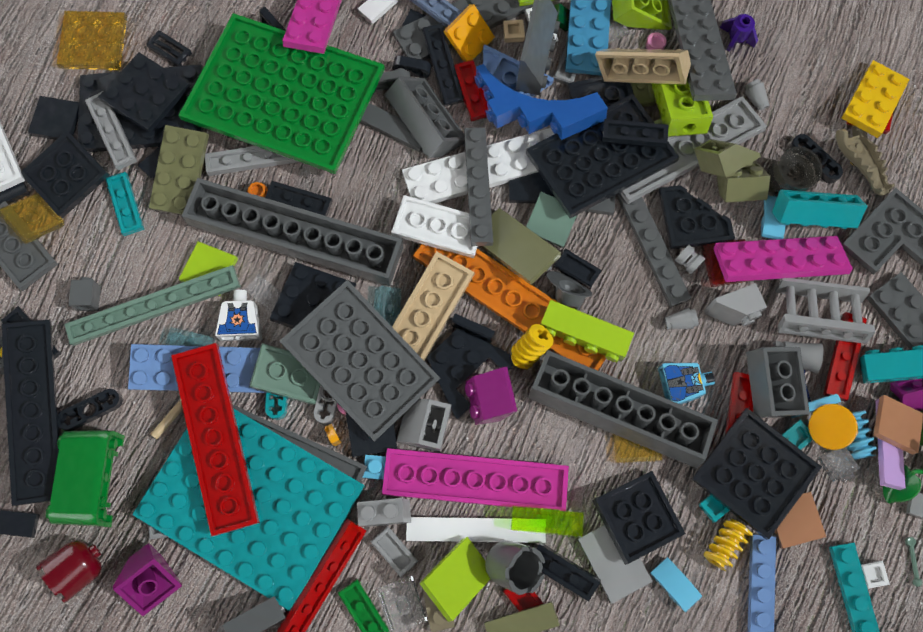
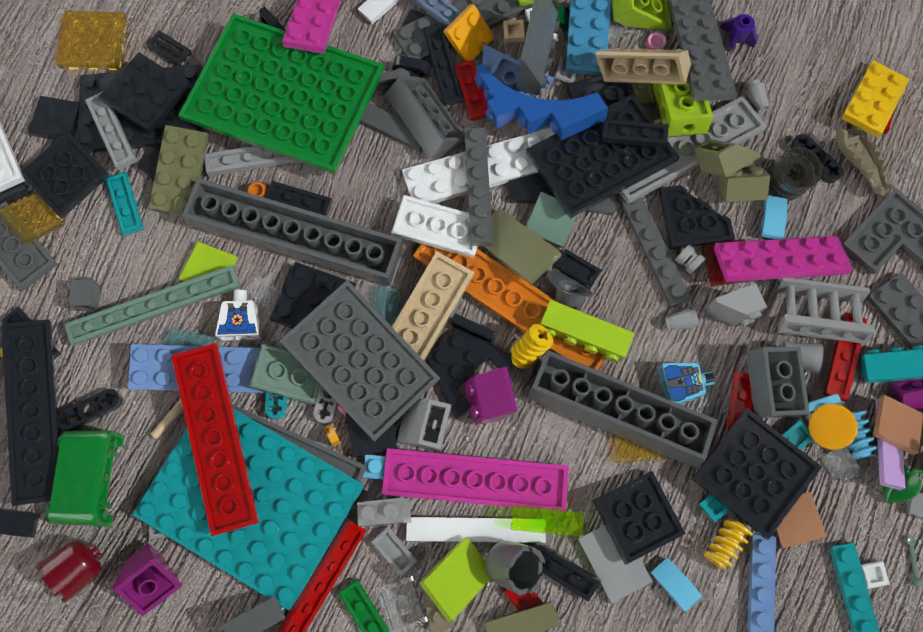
(819, 209): teal brick -> none

